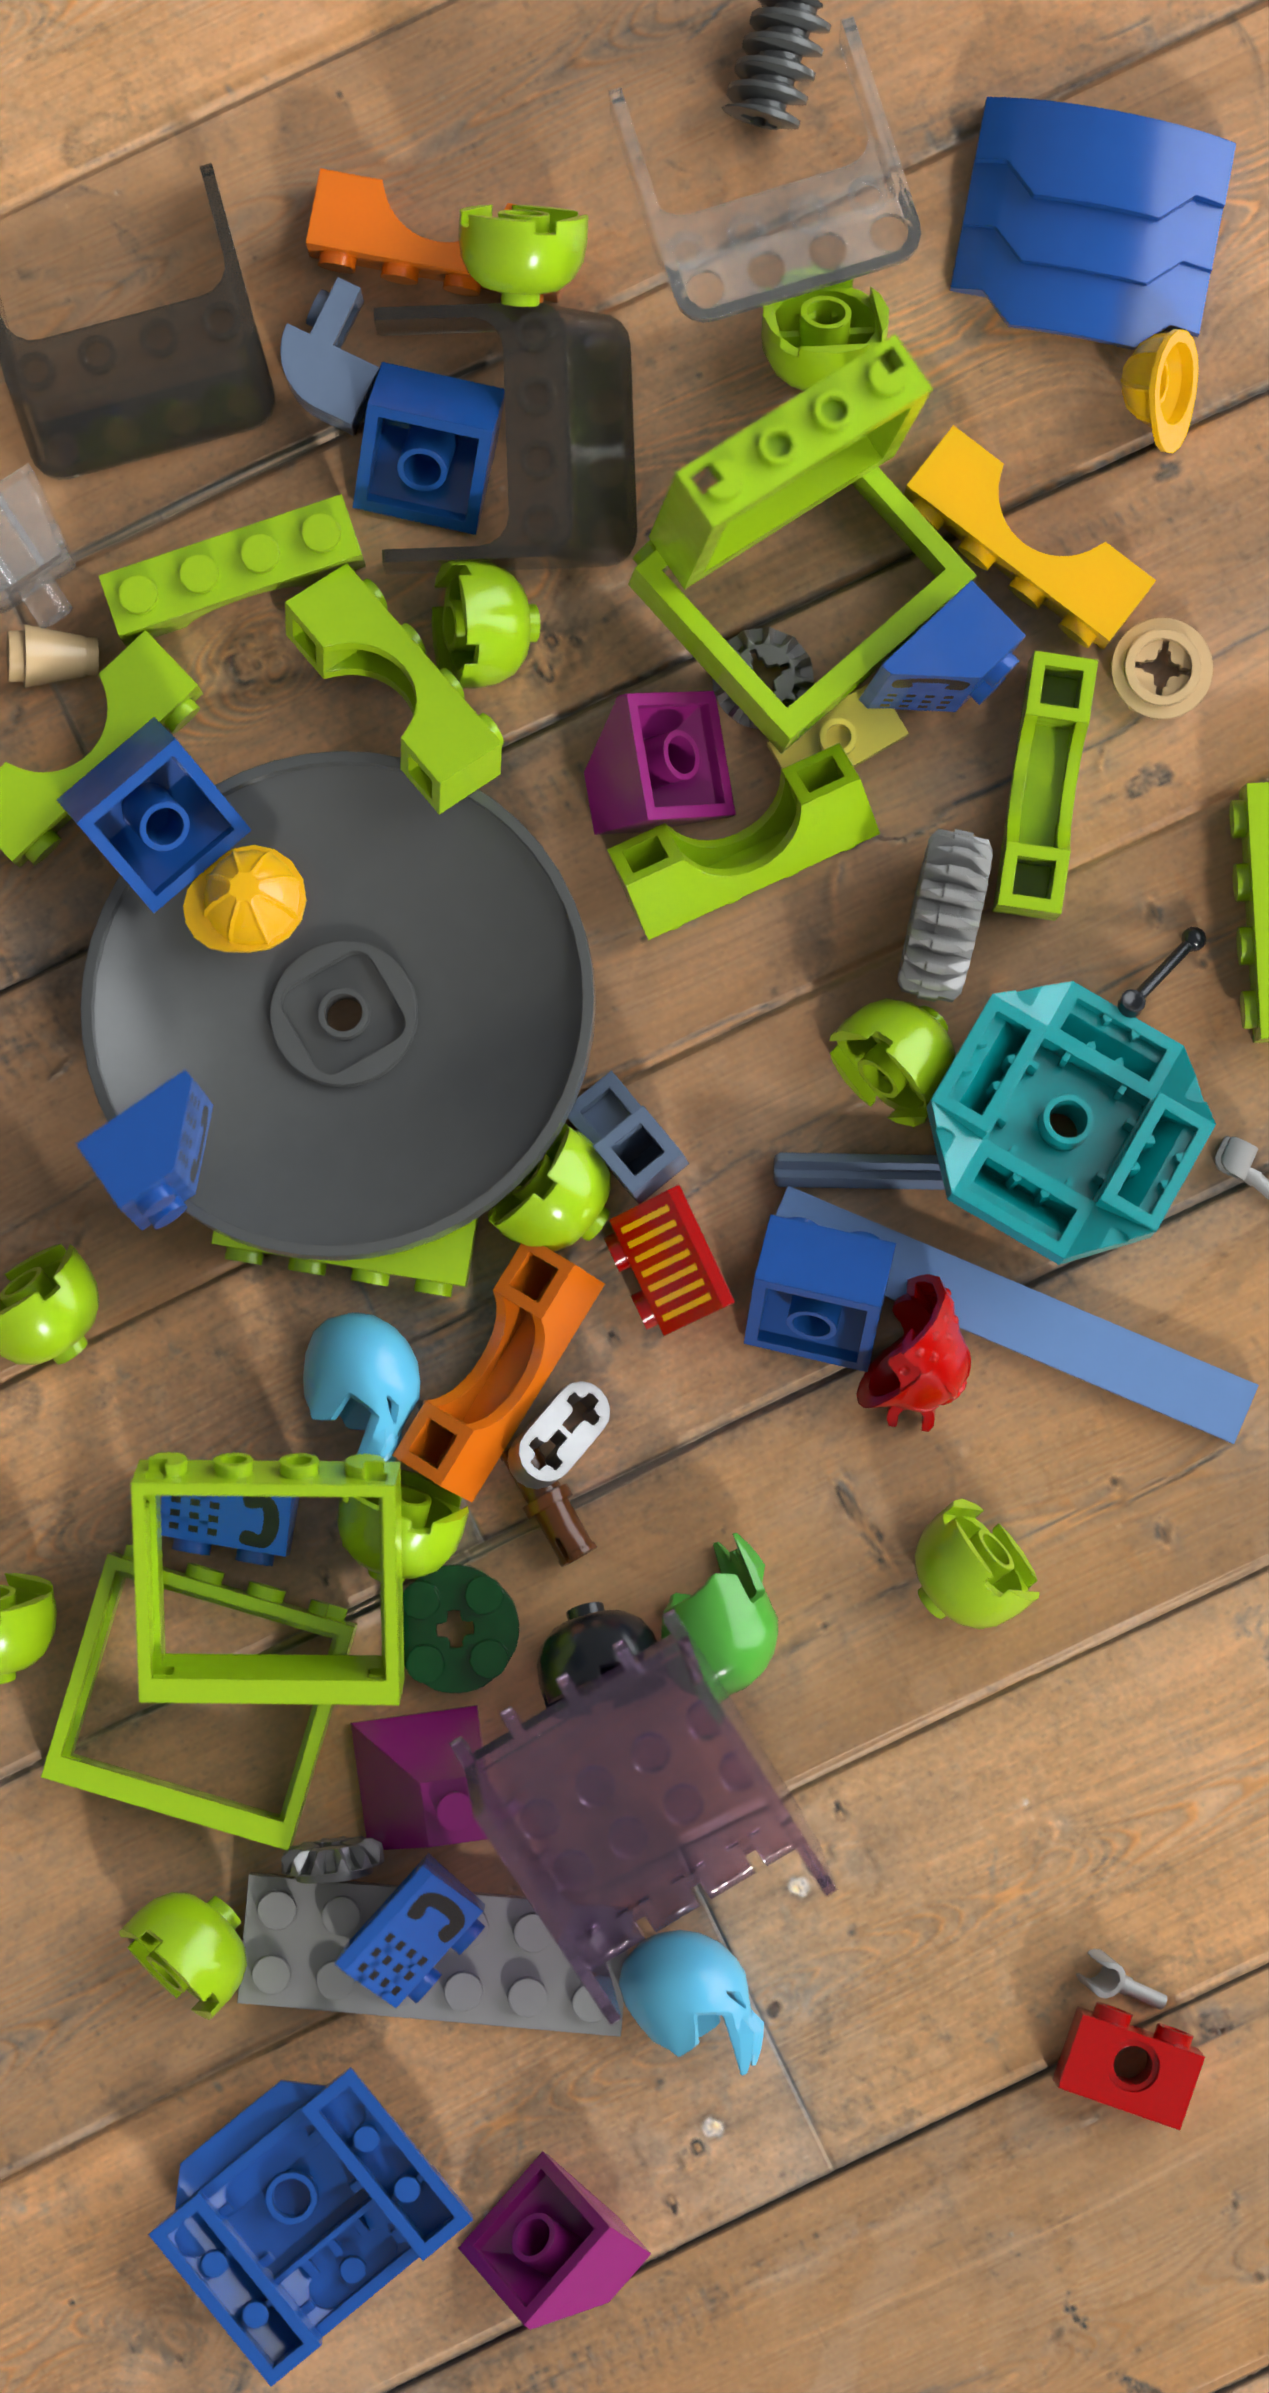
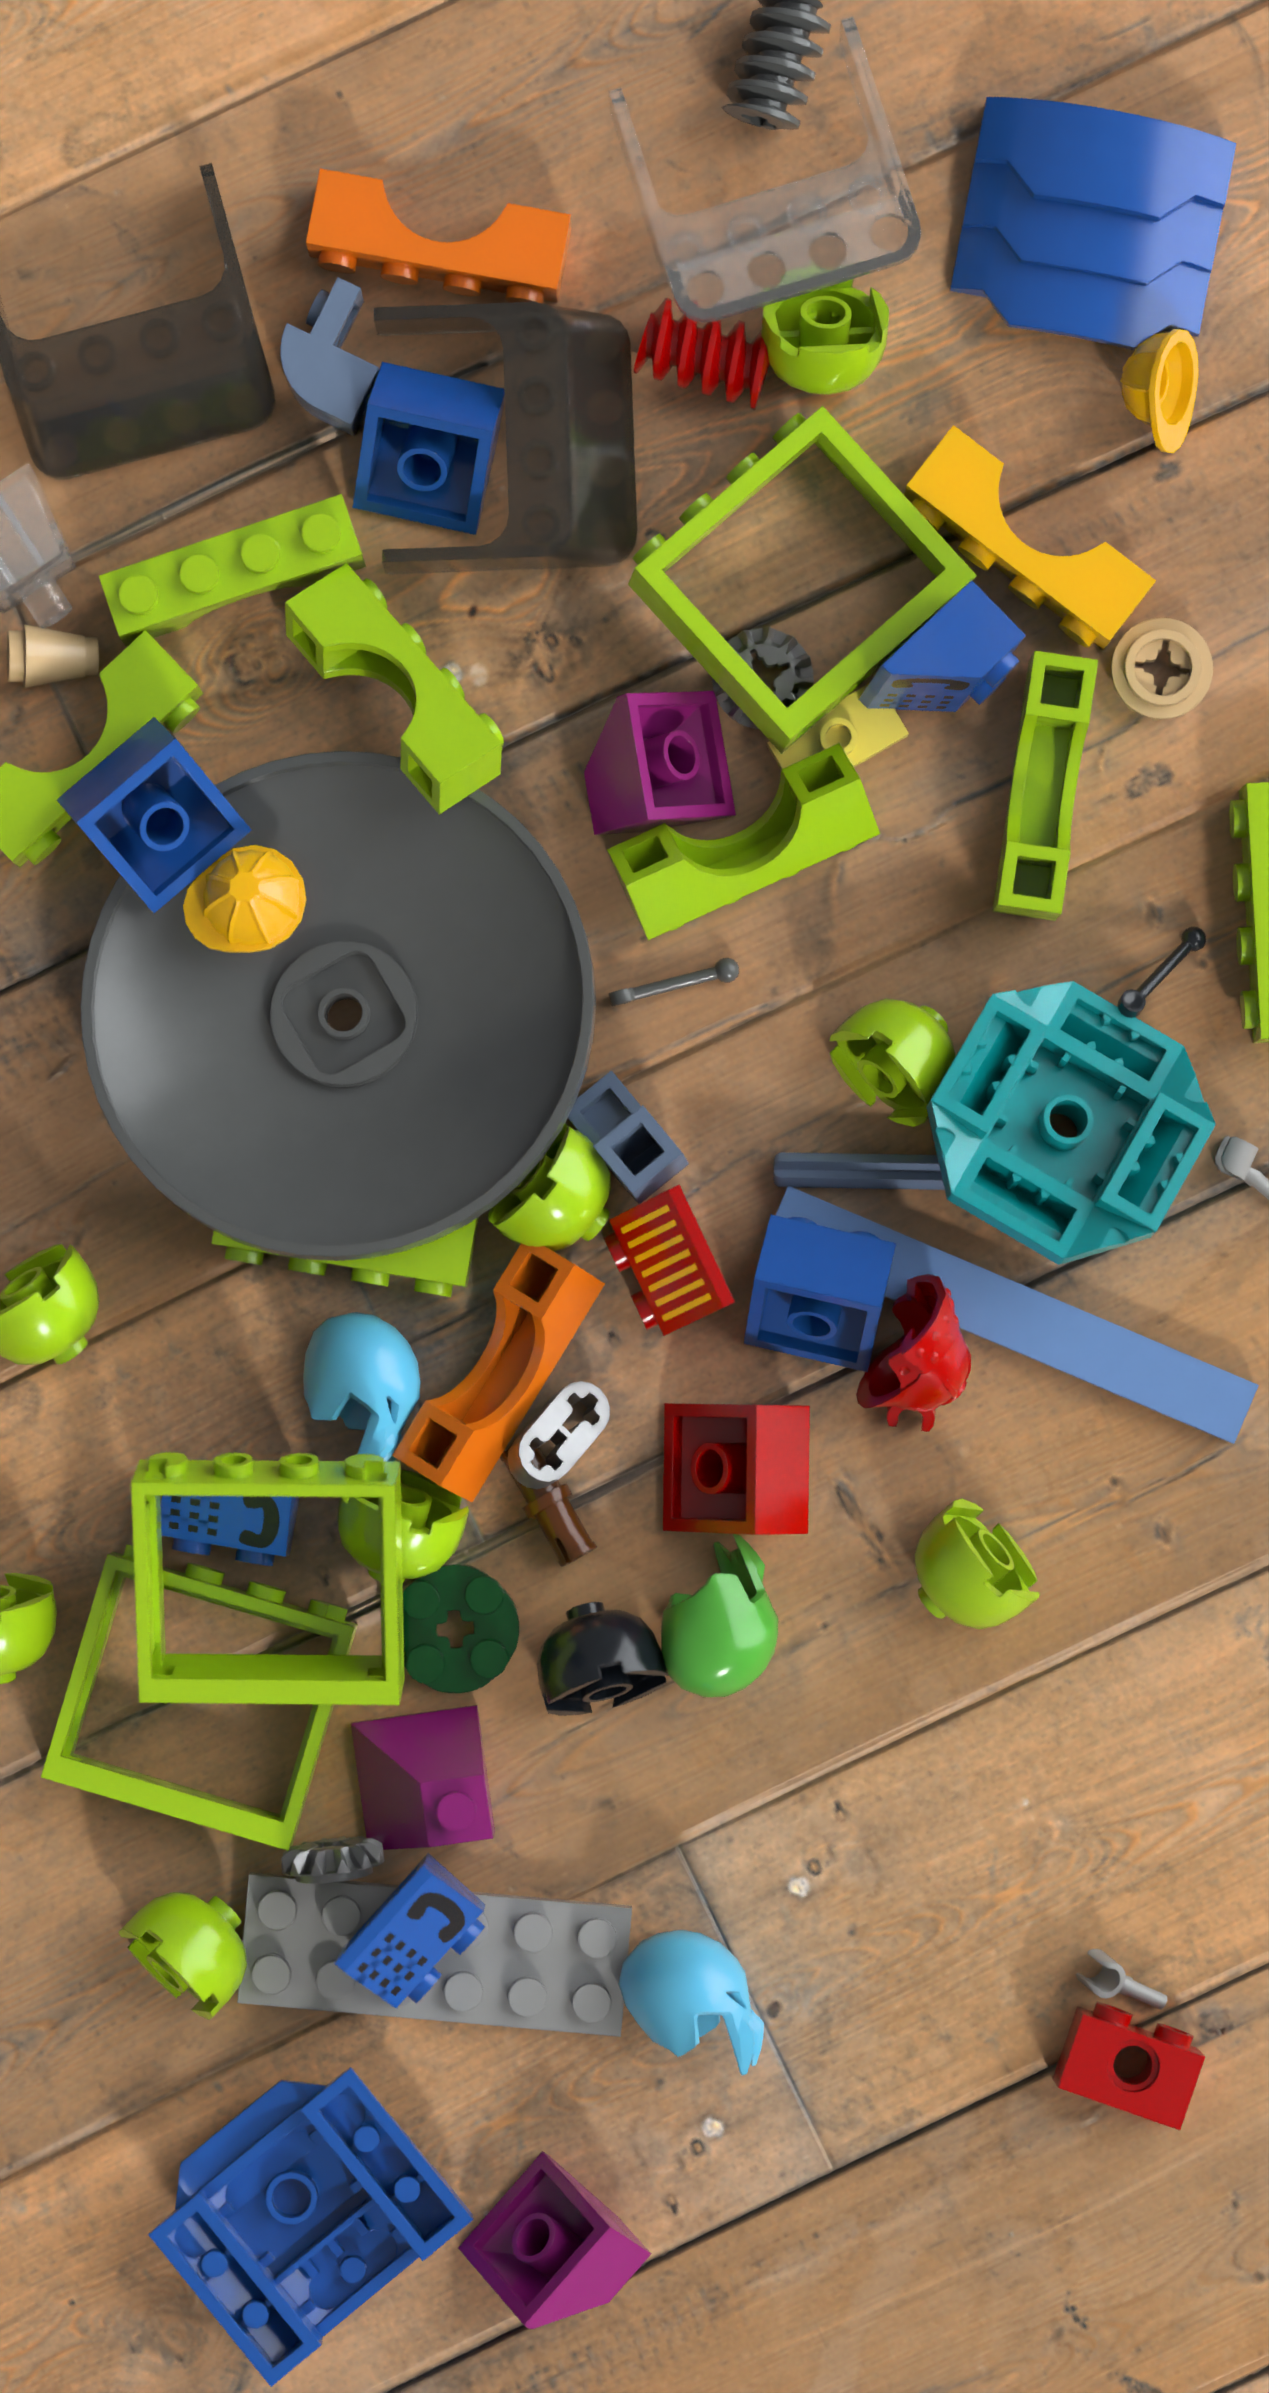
(153, 1152): blue slope -> none
(483, 624): lime cylinder -> none
(522, 249): lime cylinder -> none
(632, 1802): clear purple windscreen -> none
(705, 353): none -> red piece
(725, 970): none -> dark grey hinge
(736, 1468): none -> red slope
(790, 461): lime window -> none
(945, 915): light grey gear -> none

